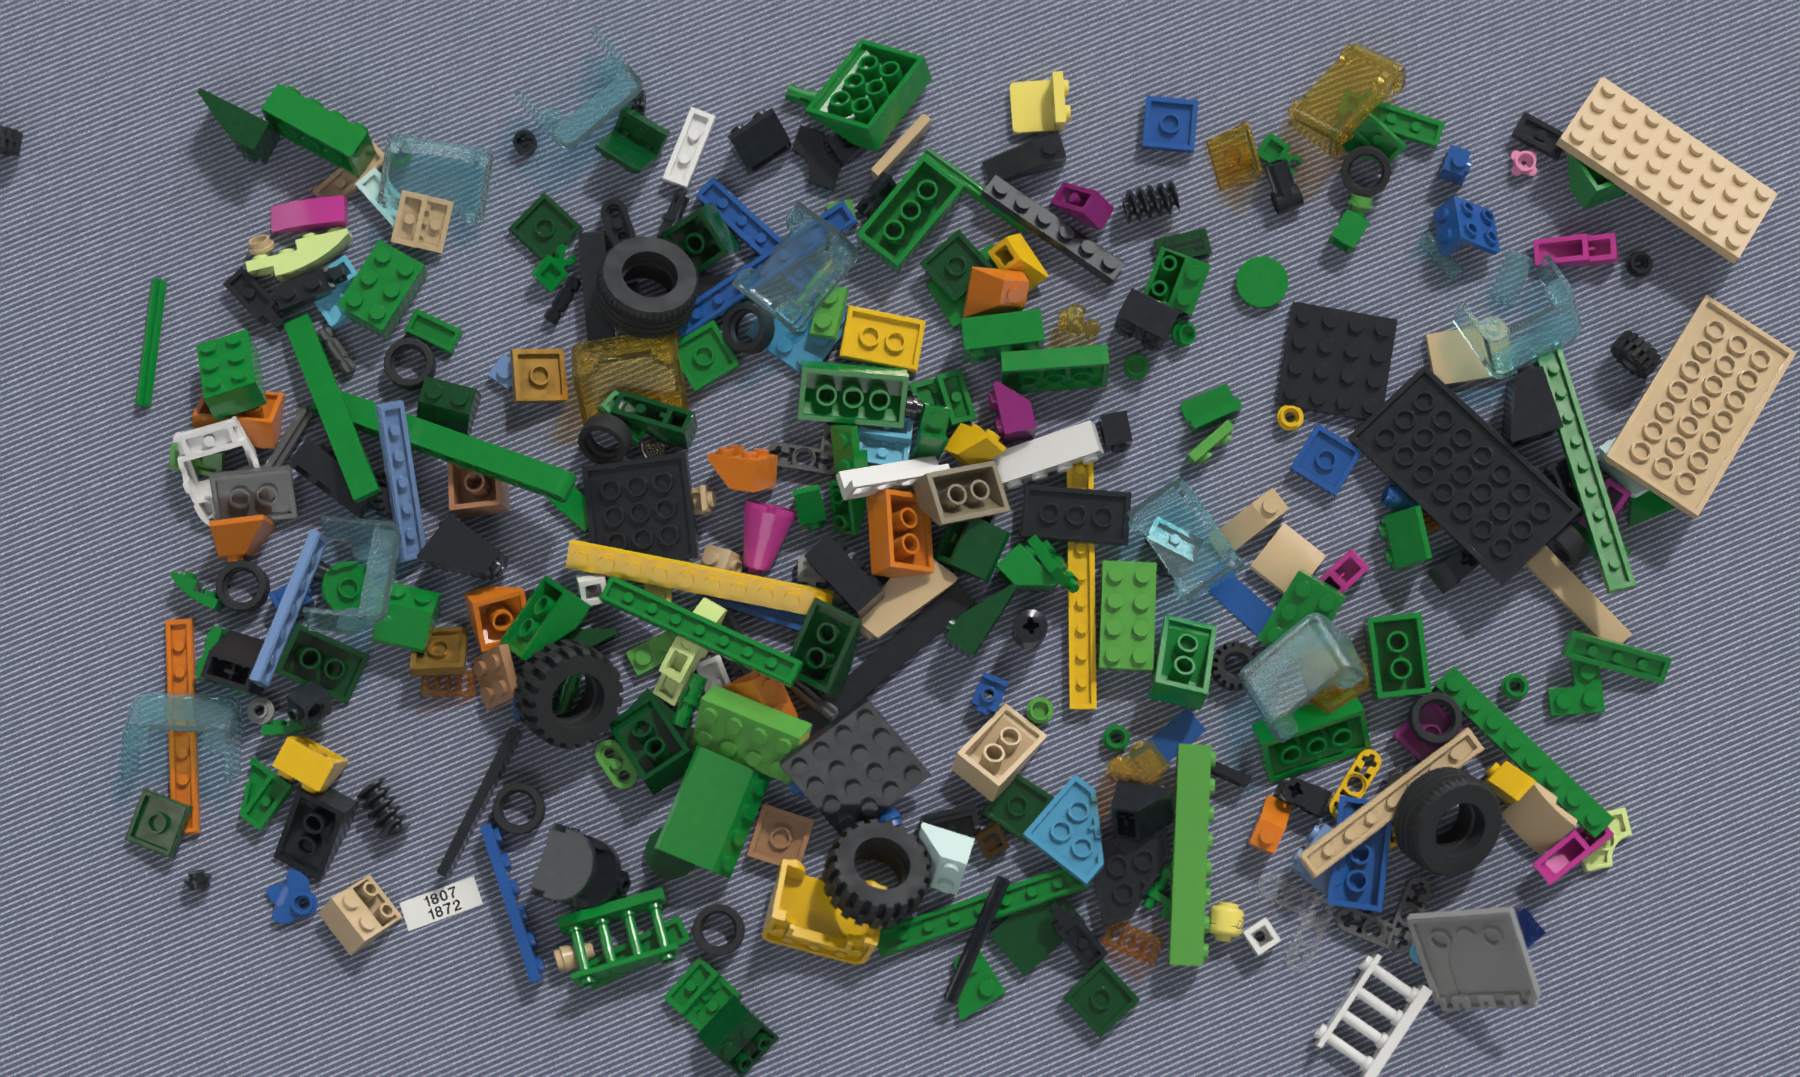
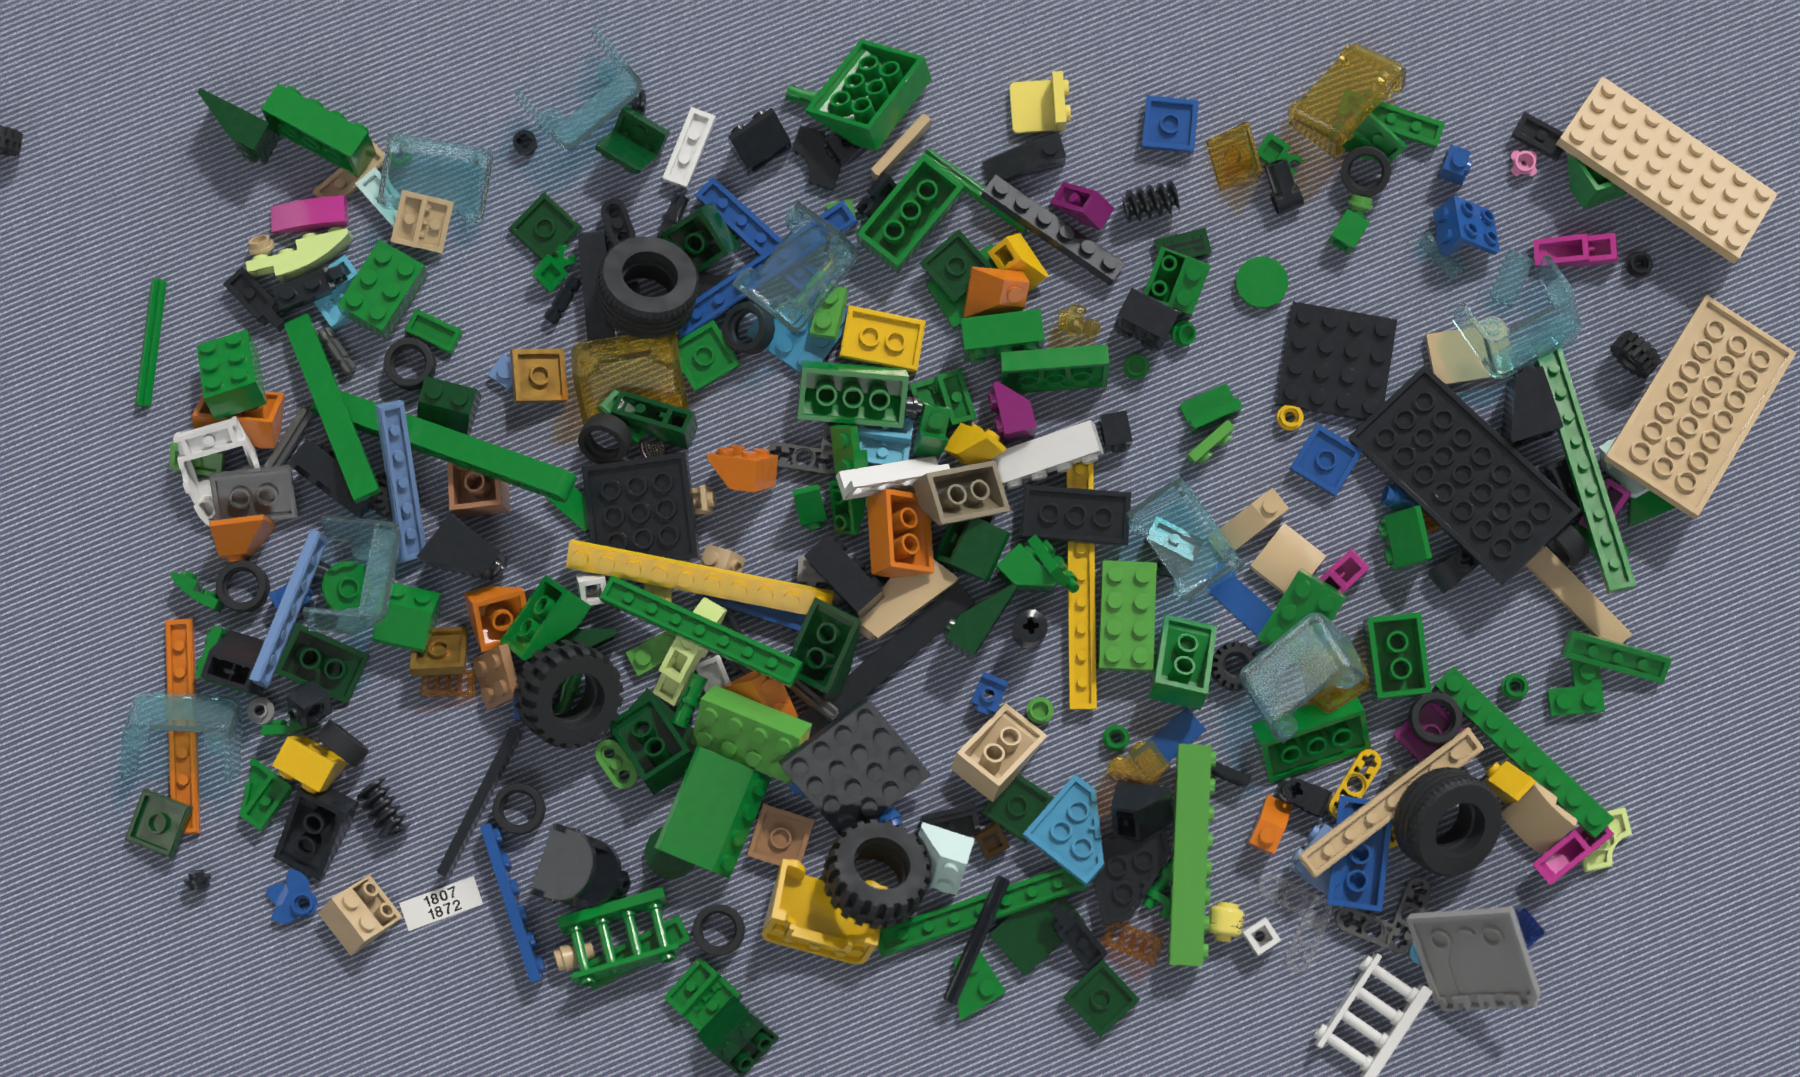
(342, 743): none -> black tyre
(764, 533): dark pink cone -> none

